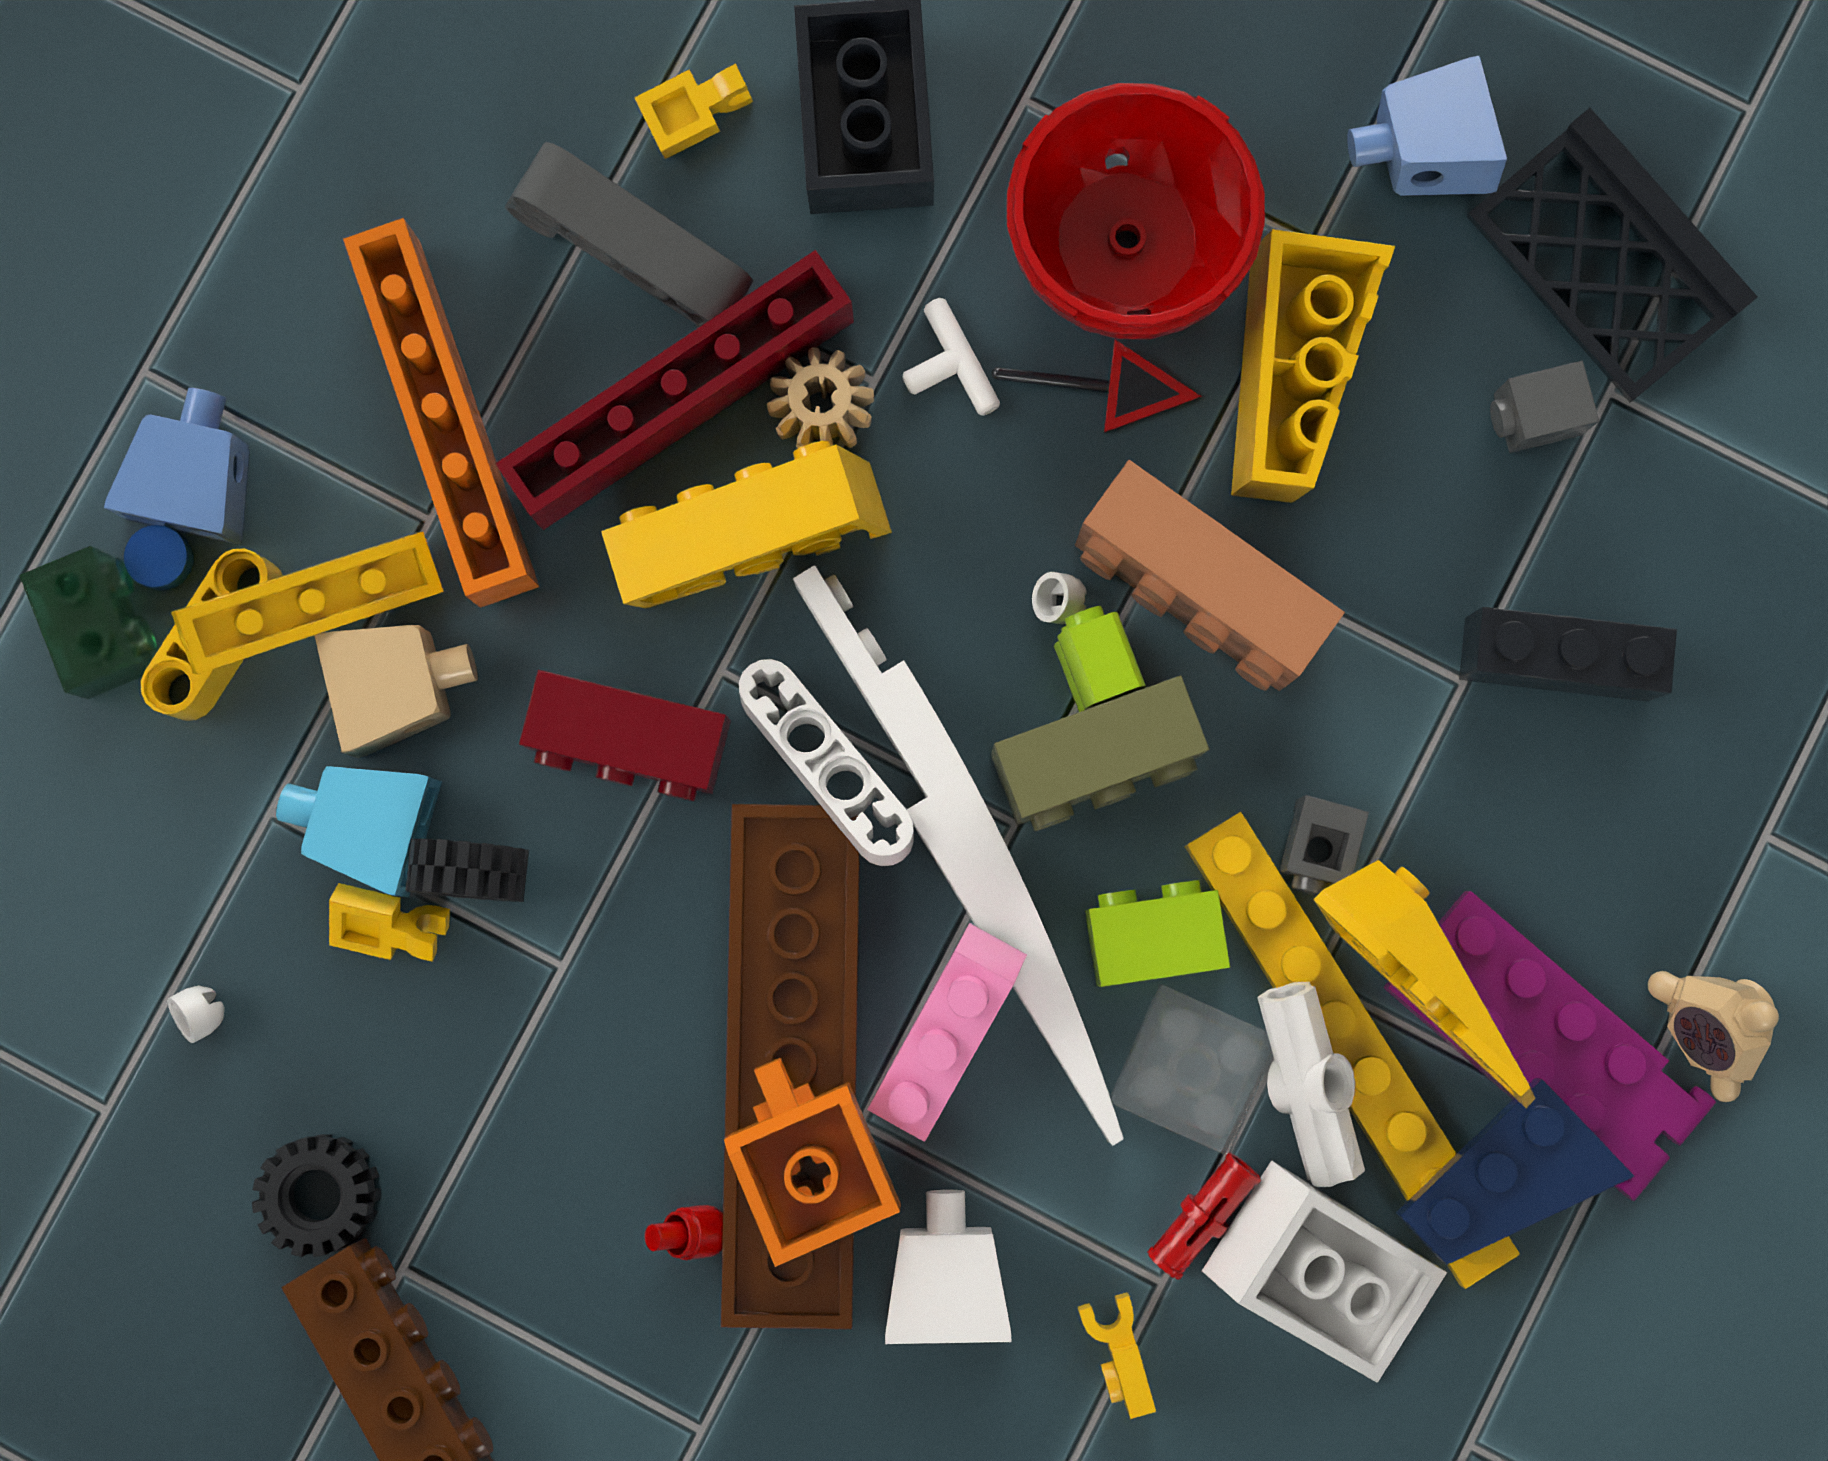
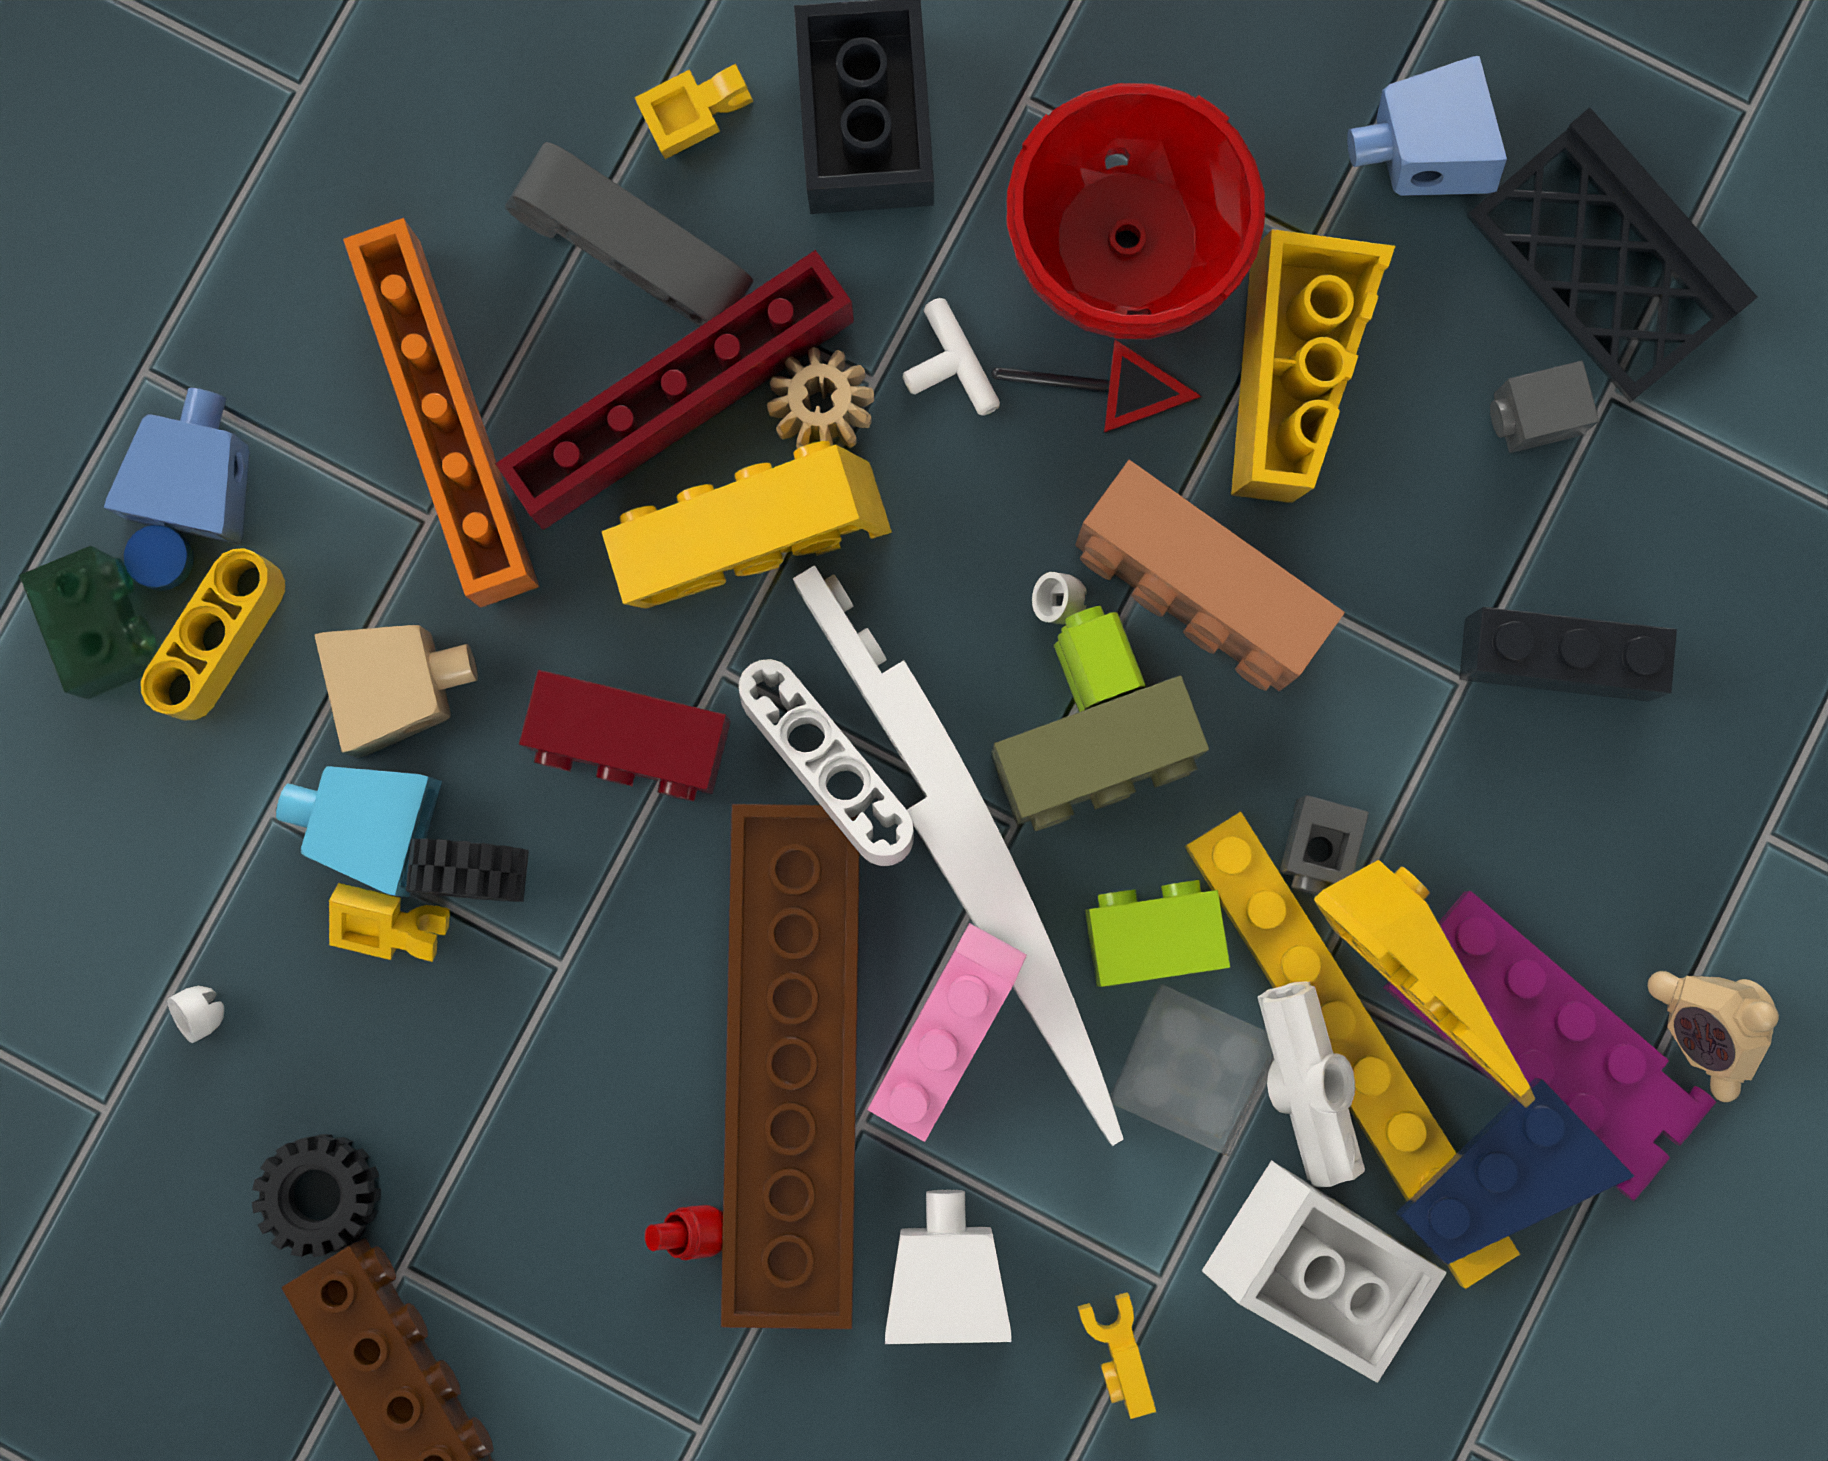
(306, 602): yellow plate -> none
(771, 1152): orange hinge -> none
(1204, 1216): red pin -> none

